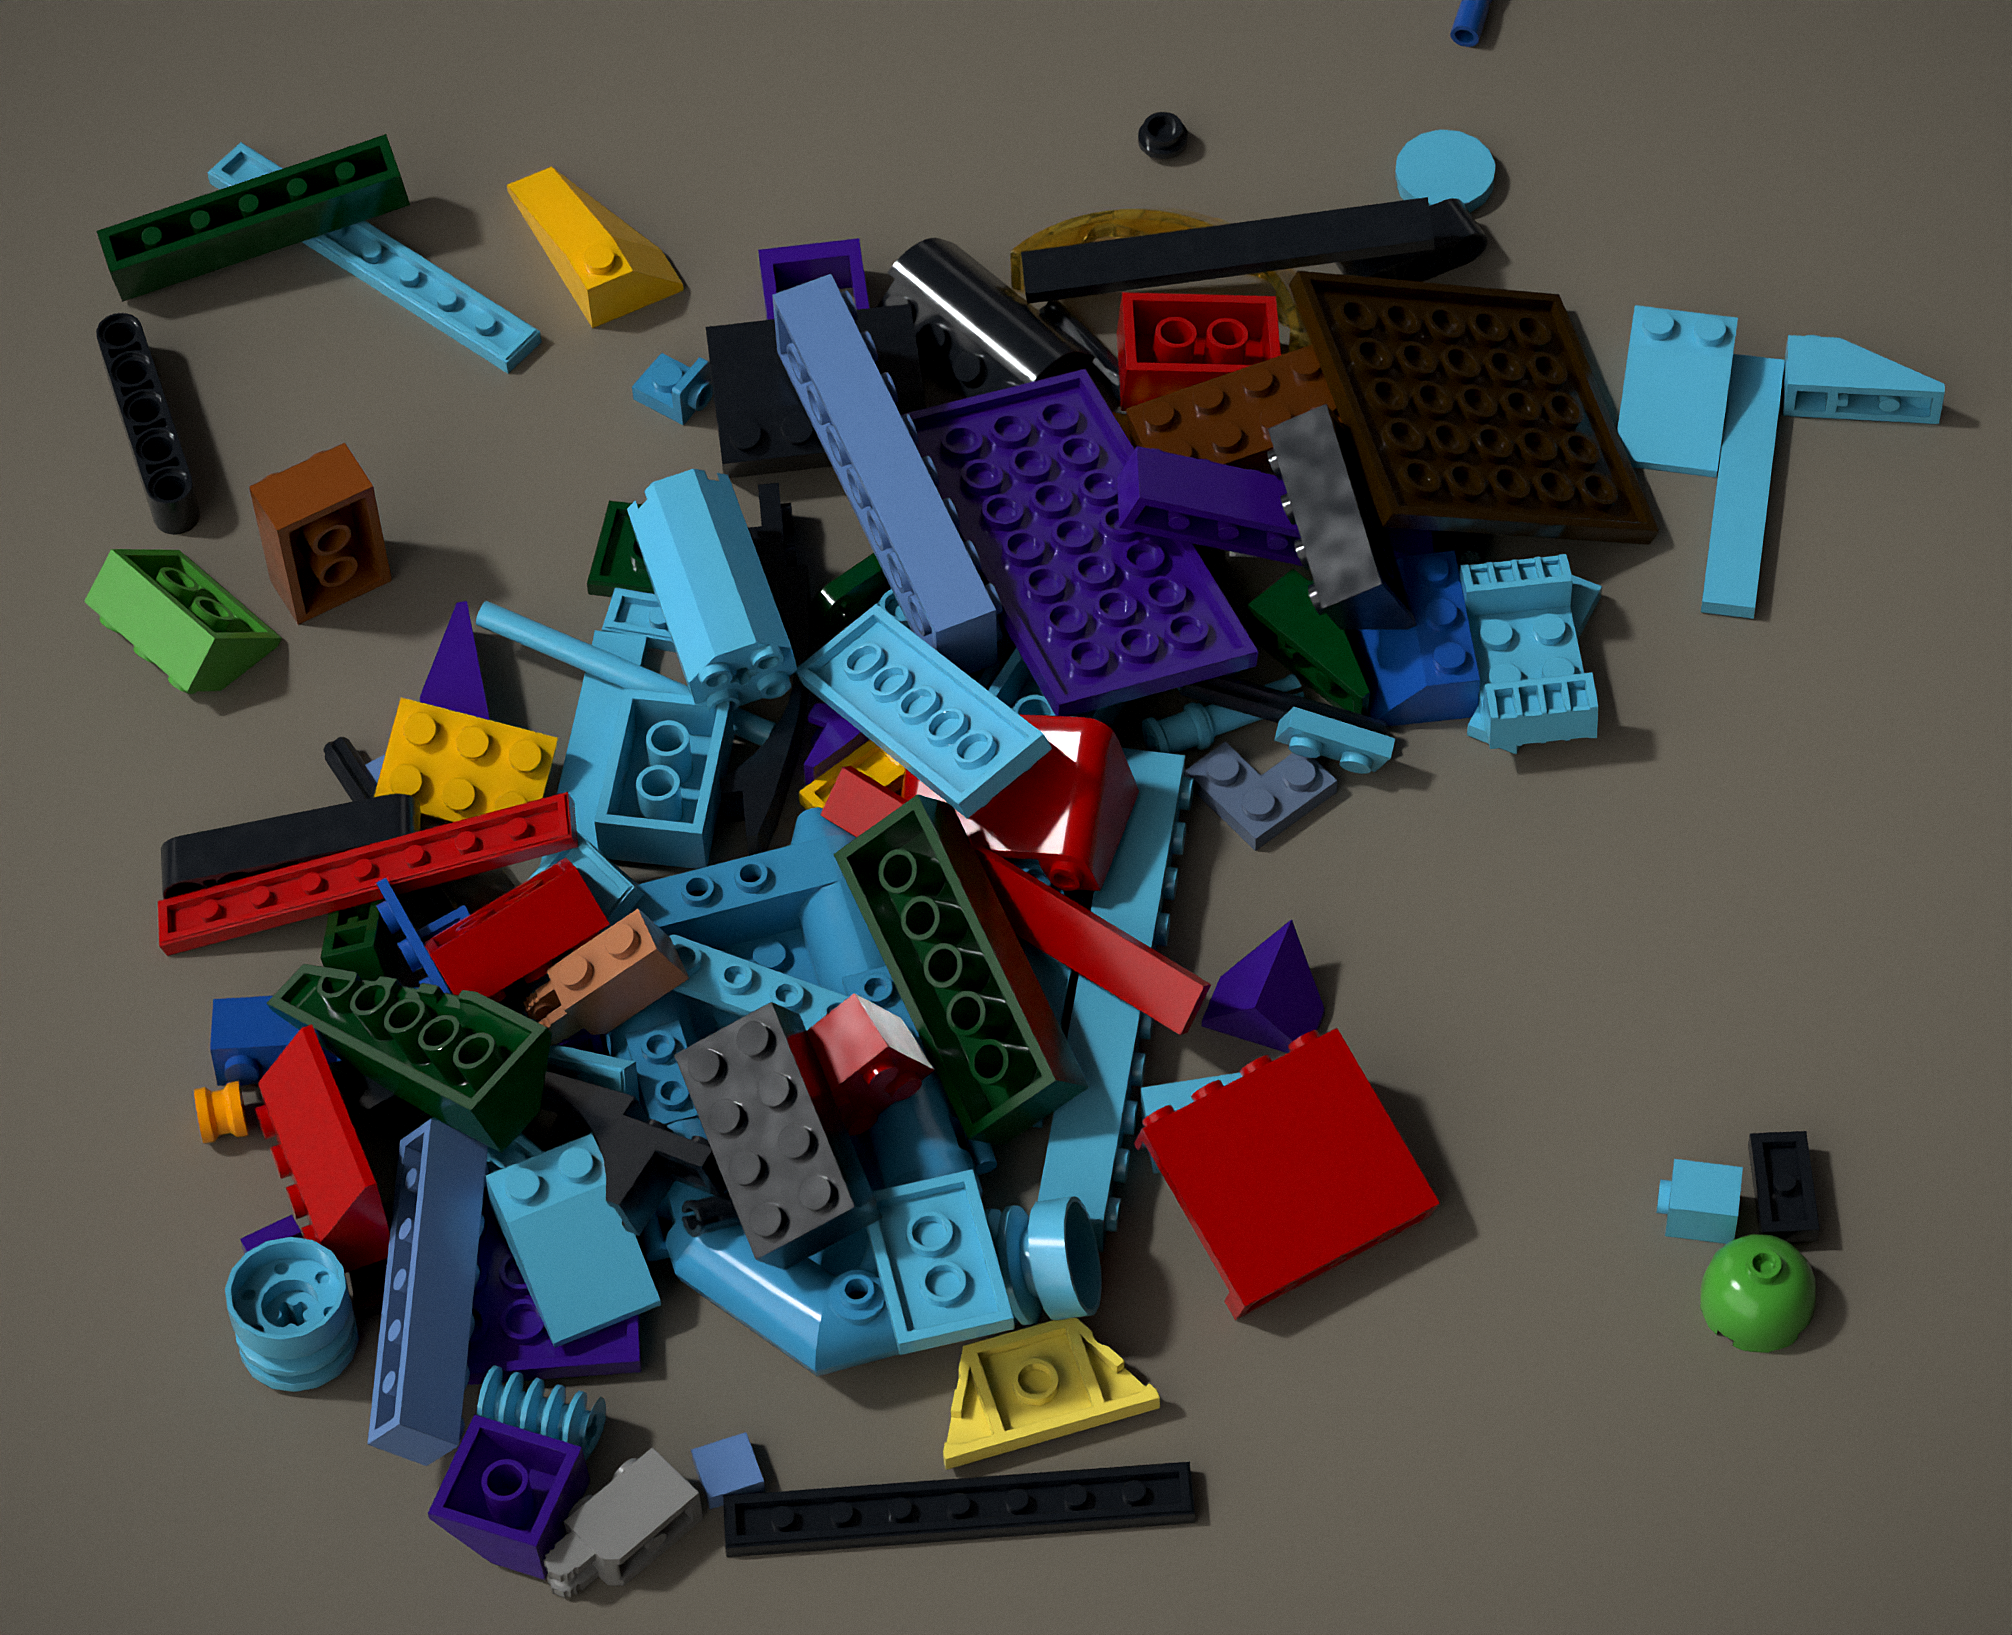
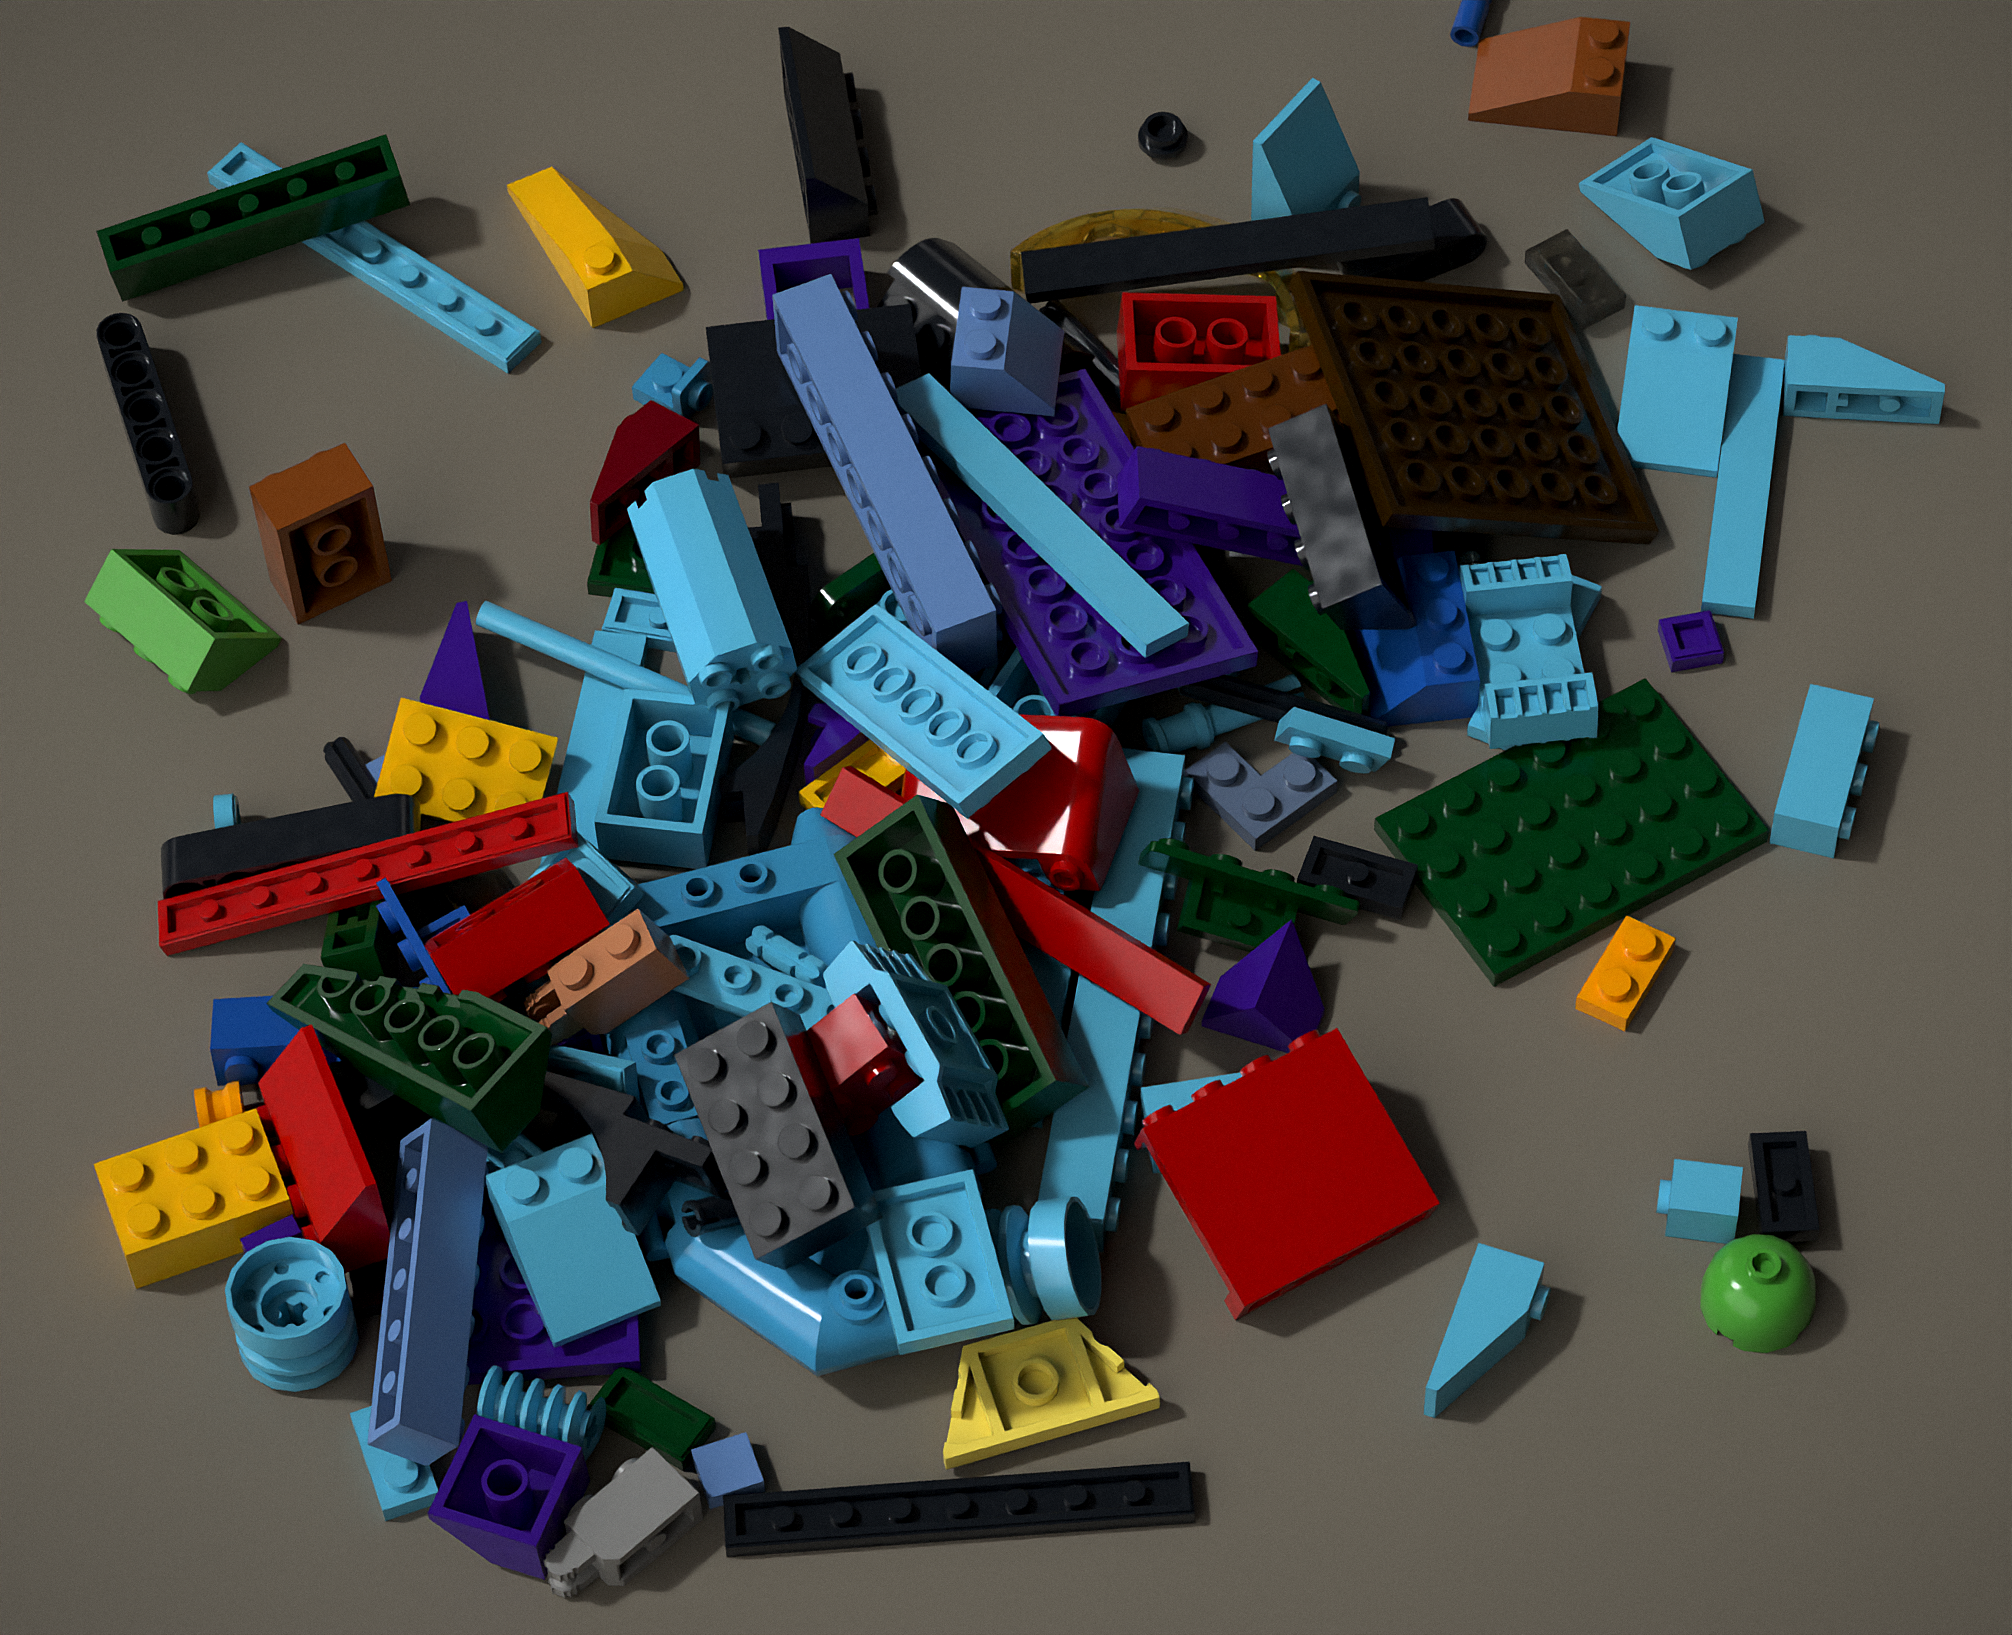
(193, 1196): none -> yellow brick
(226, 810): none -> medium azure tile
(398, 1482): none -> medium azure plate
(643, 450): none -> dark red slope
(653, 1417): none -> dark green tile
(786, 956): none -> medium azure axle
(825, 139): none -> black slope
(959, 1082): none -> medium azure plate
(1005, 354): none -> medium blue slope
(1040, 518): none -> medium azure tile
(1239, 903): none -> dark green bracket
(1303, 160): none -> medium azure slope
(1373, 879): none -> black plate
(1445, 167): medium azure tile -> none
(1487, 1322): none -> medium azure slope
(1553, 76): none -> dark orange slope
(1570, 833): none -> dark green plate
(1576, 276): none -> clear smoke plate
(1625, 973): none -> light orange plate
(1677, 201): none -> medium azure slope
(1690, 641): none -> dark purple tile
(1824, 771): none -> medium azure brick

